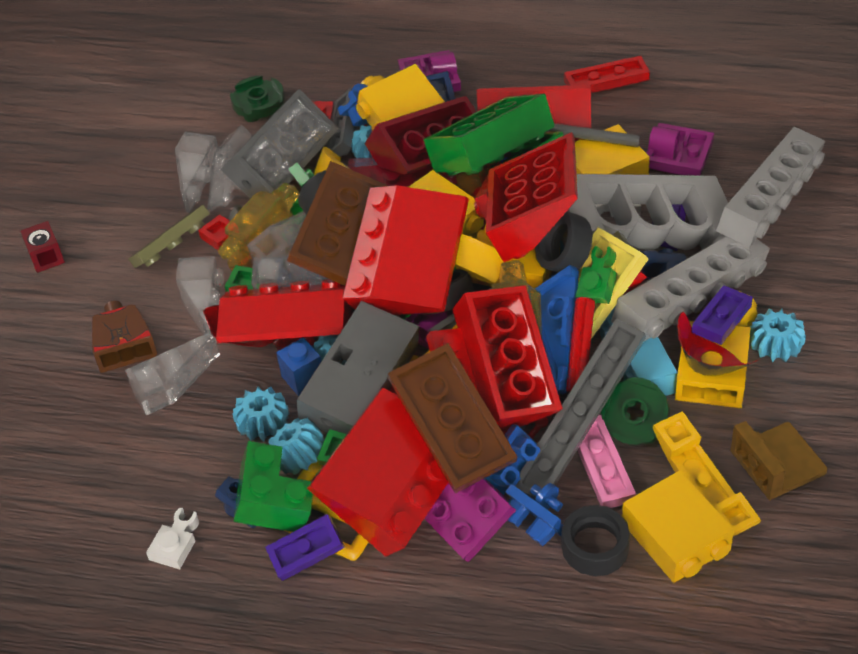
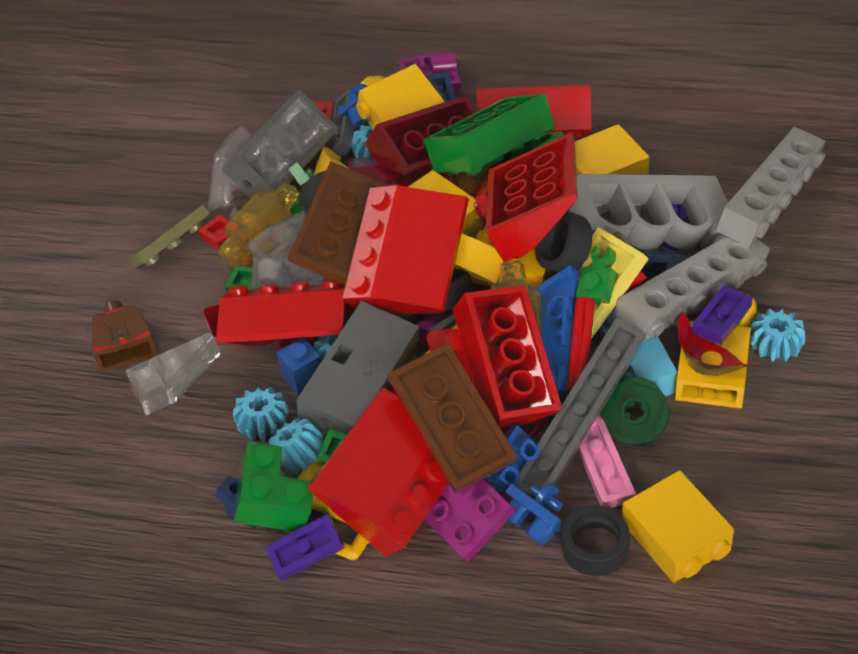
(42, 246): dark red brick -> none
(175, 542): white plate -> none
(194, 165): clear slope -> none
(198, 286): clear slope -> none
(252, 109): dark green plate -> none
(598, 135): dark grey bar -> none
(610, 74): red plate -> none
(679, 149): magenta plate -> none
(683, 450): yellow slope -> none
(776, 458): pearl gold bracket -> none

